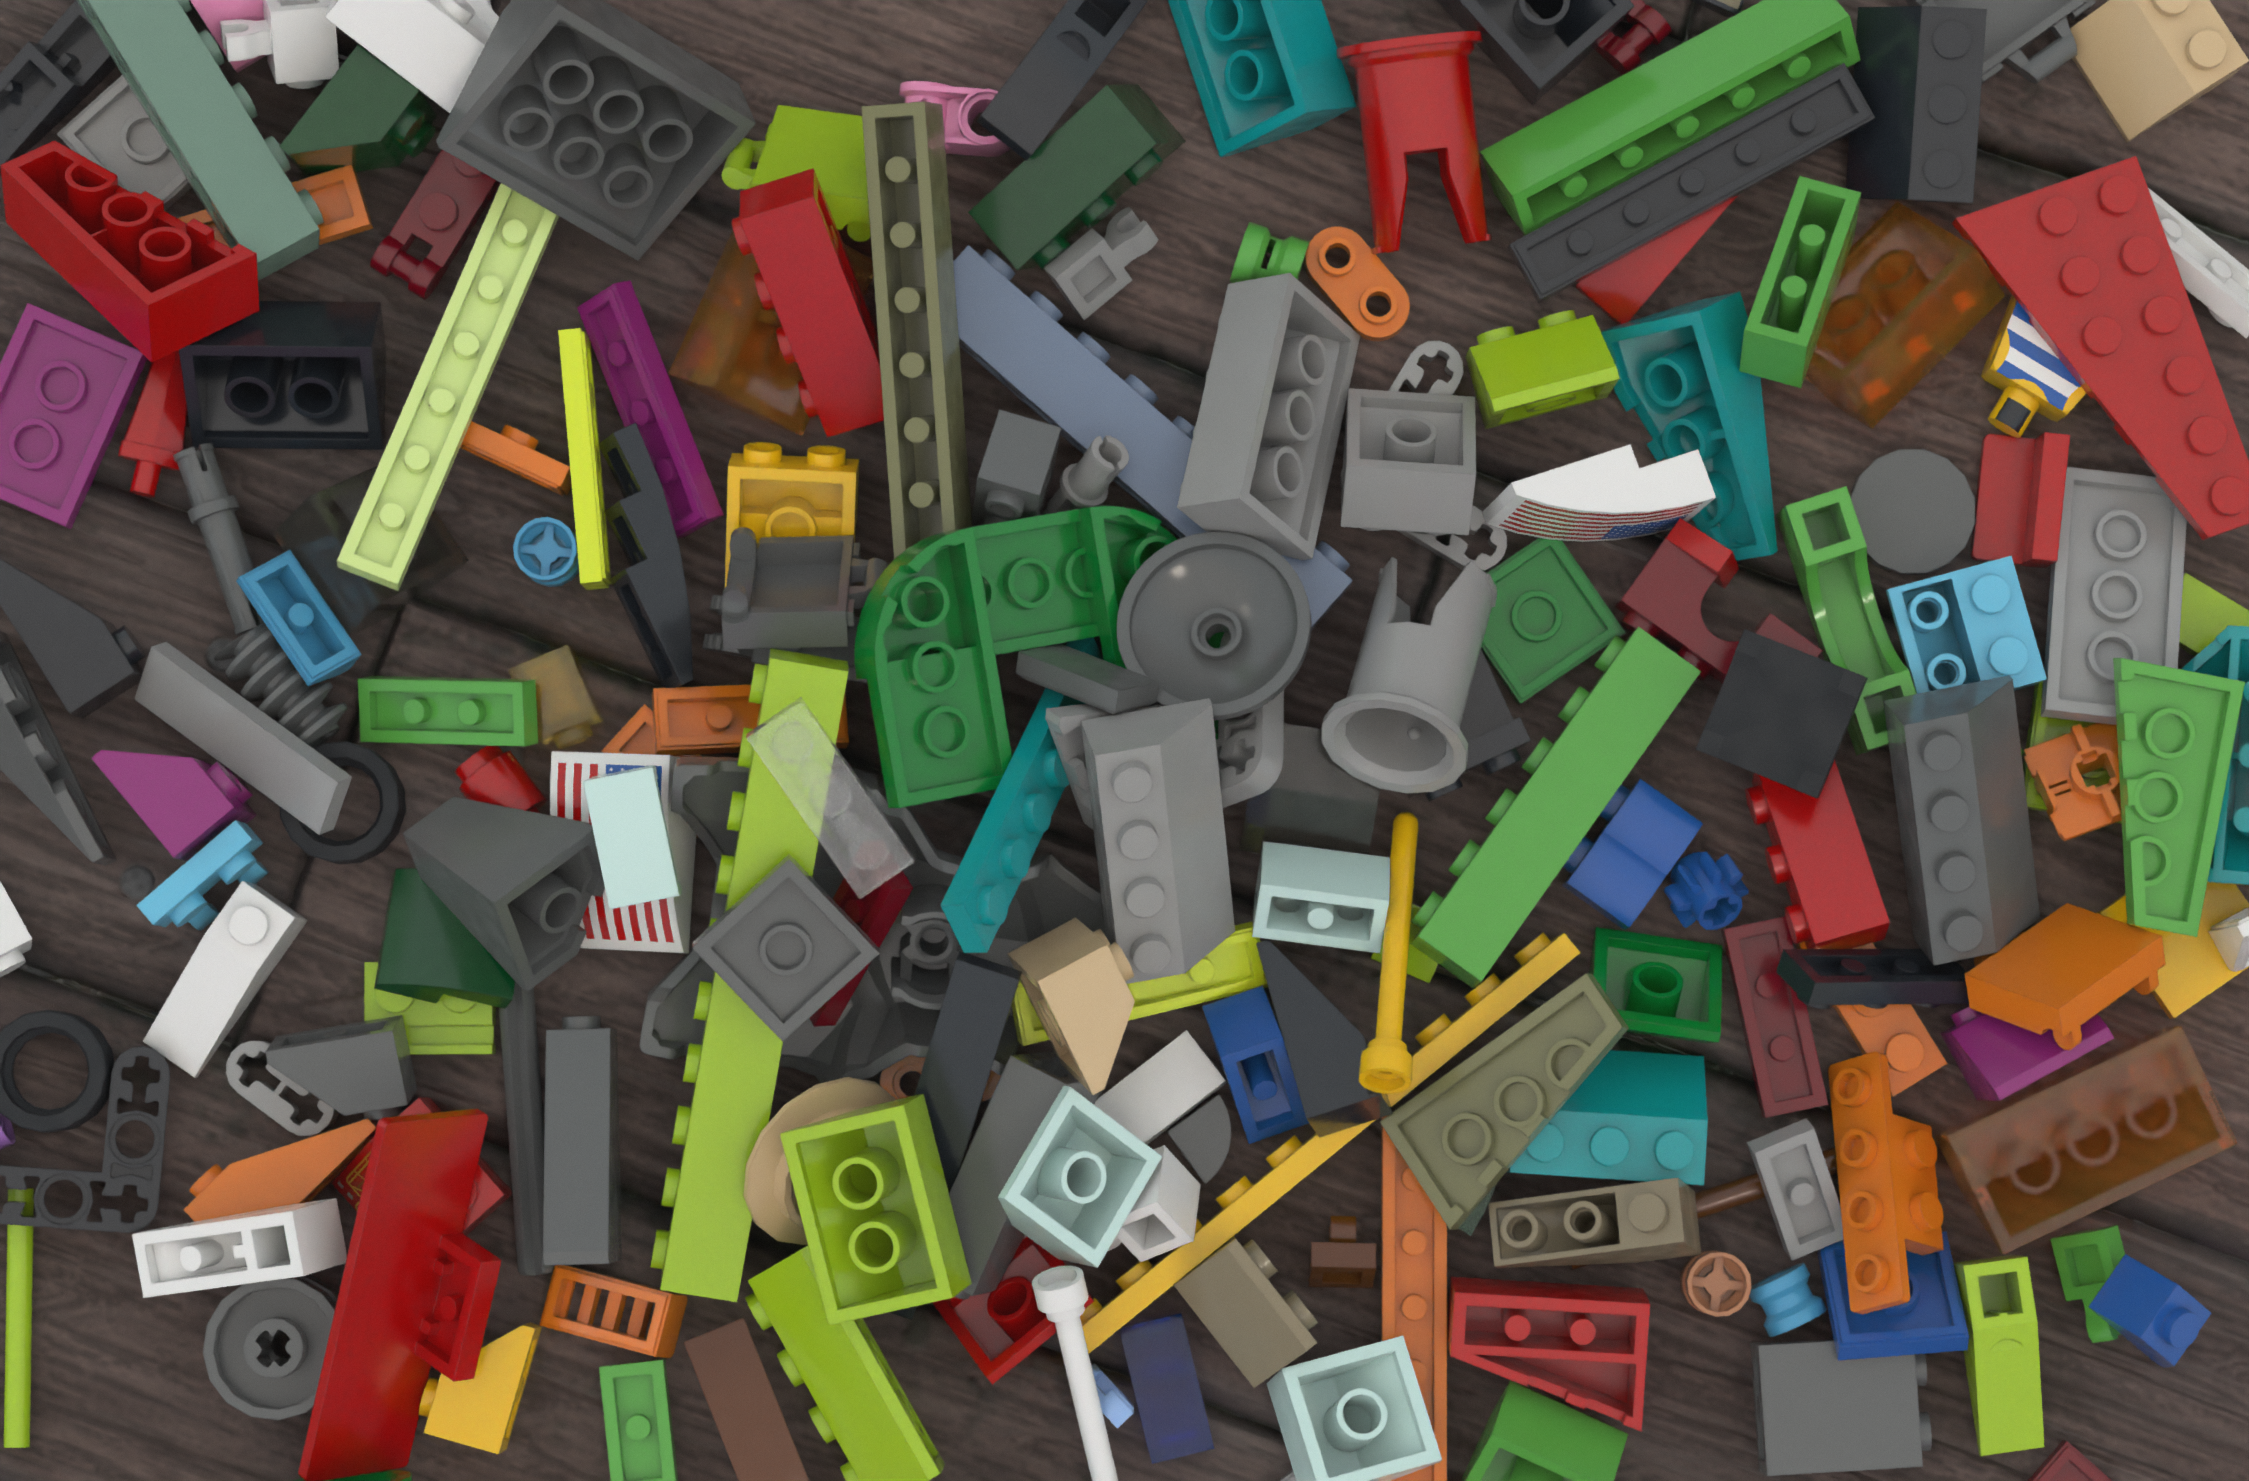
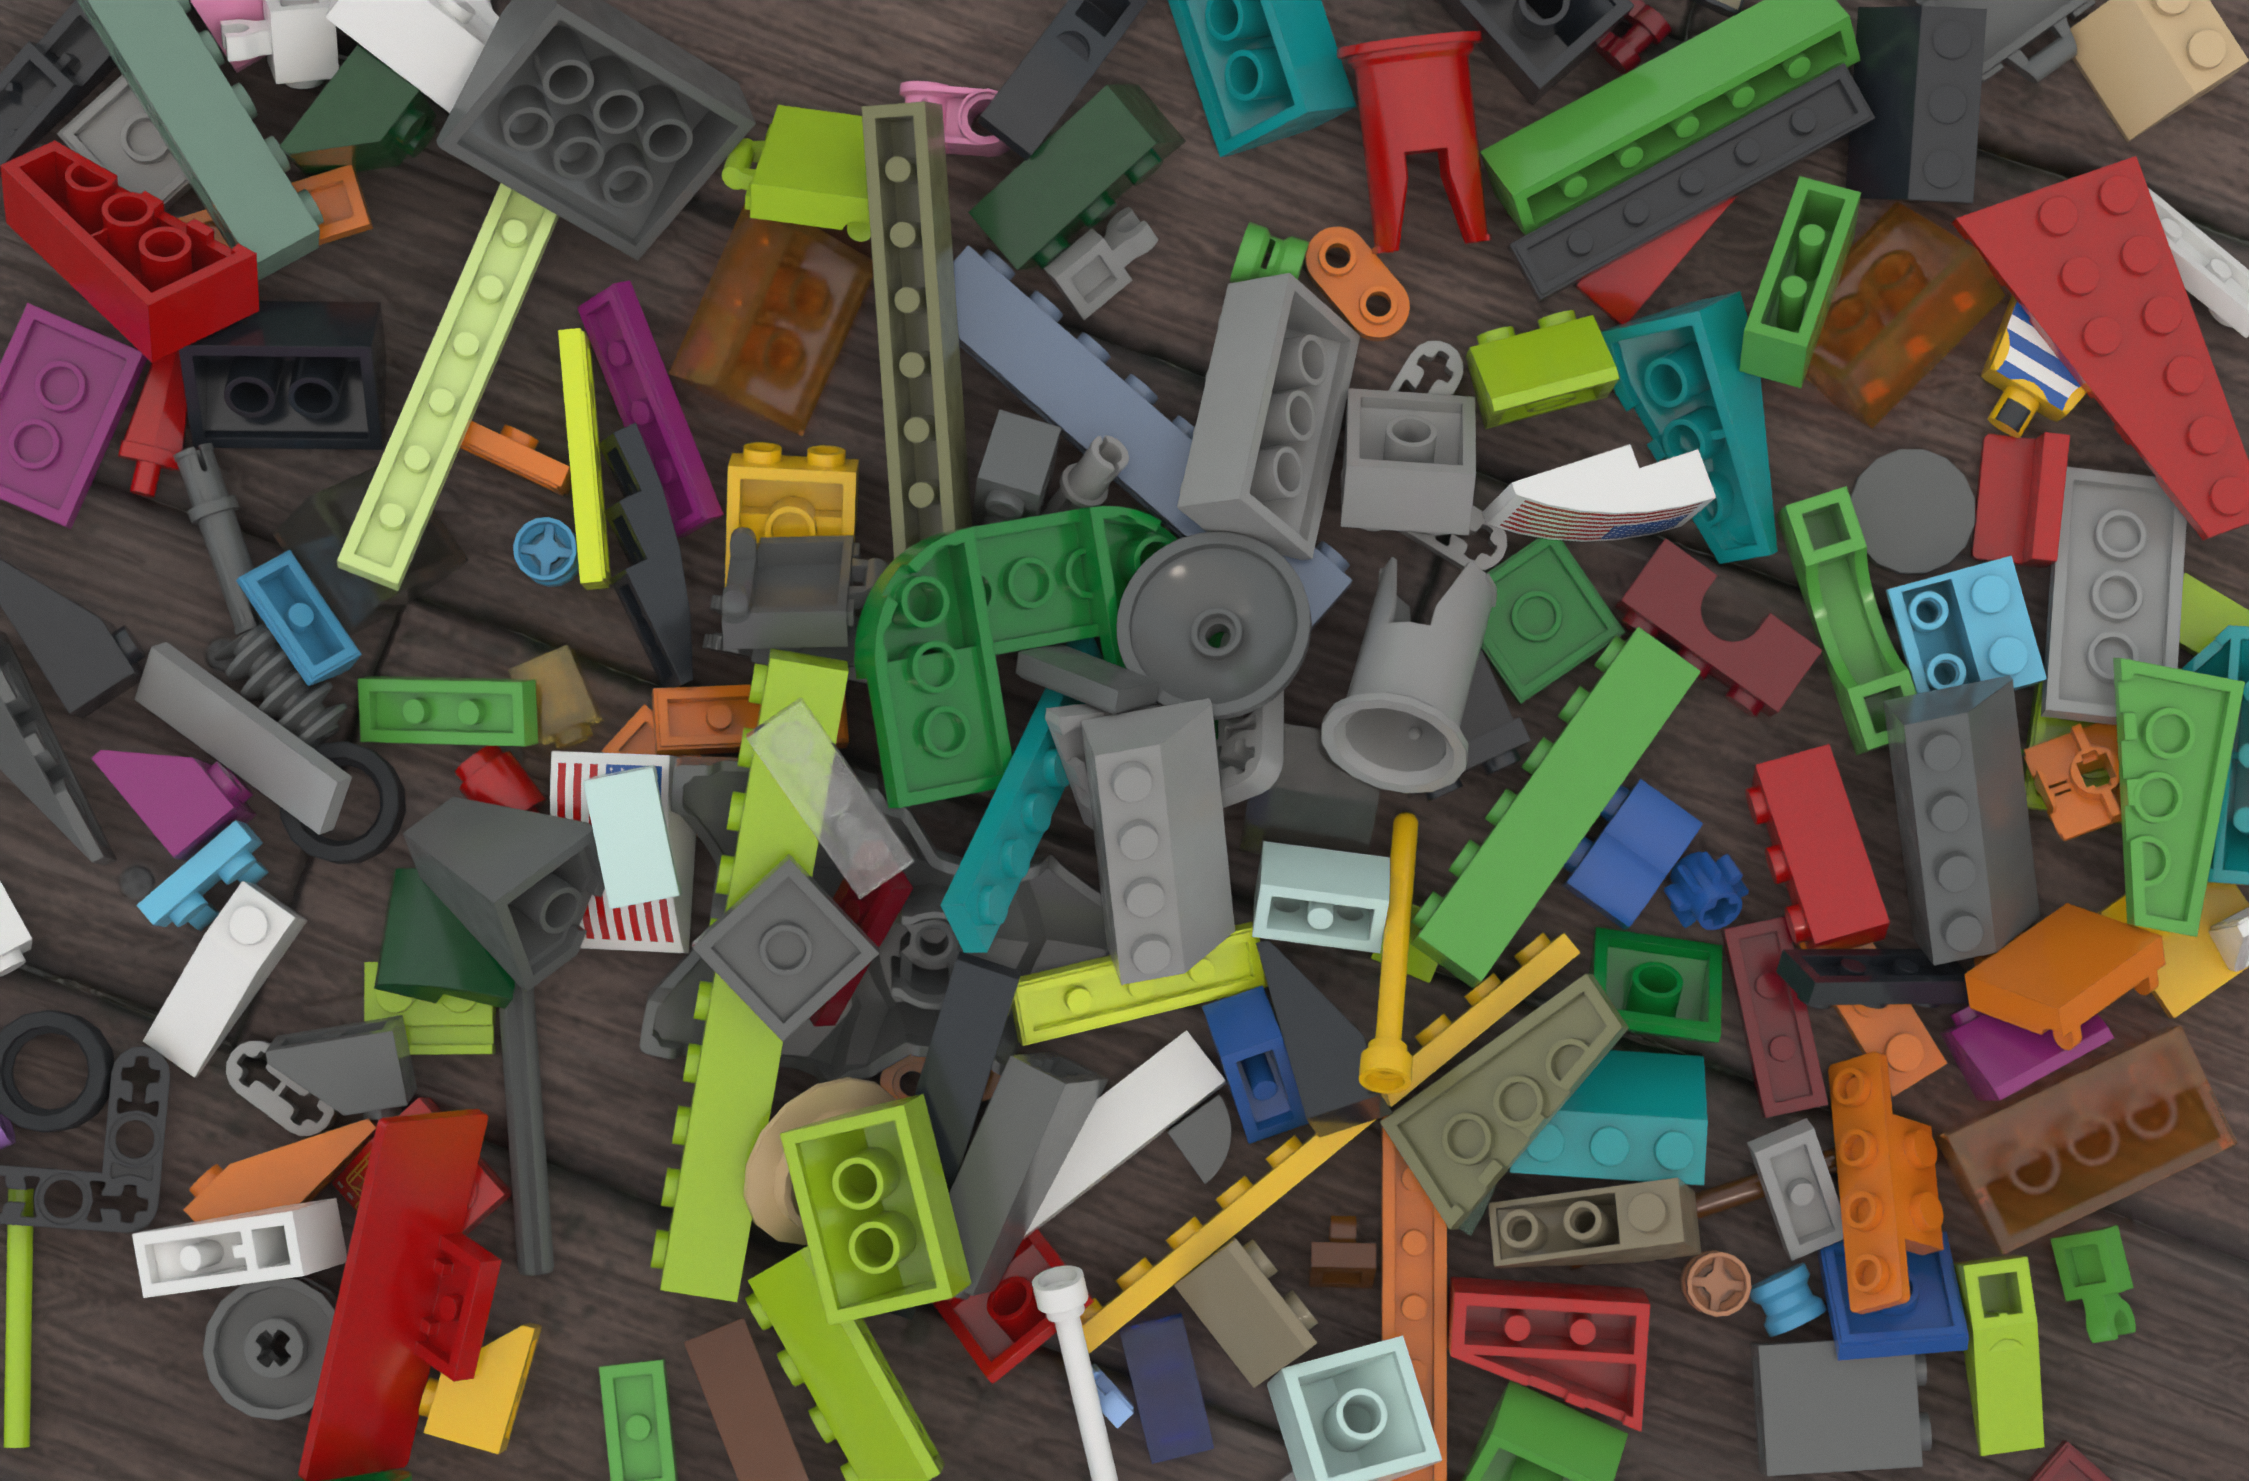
(441, 217): dark red plate -> none
(581, 1145): dark grey slope -> none
(664, 1324): orange slope -> none
(816, 299): red brick -> none
(1077, 1180): light aqua slope -> none
(1078, 997): tan slope -> none
(1163, 1212): white brick -> none
(1705, 551): red tile -> none
(1781, 713): black brick -> none
(2150, 1311): blue slope -> none

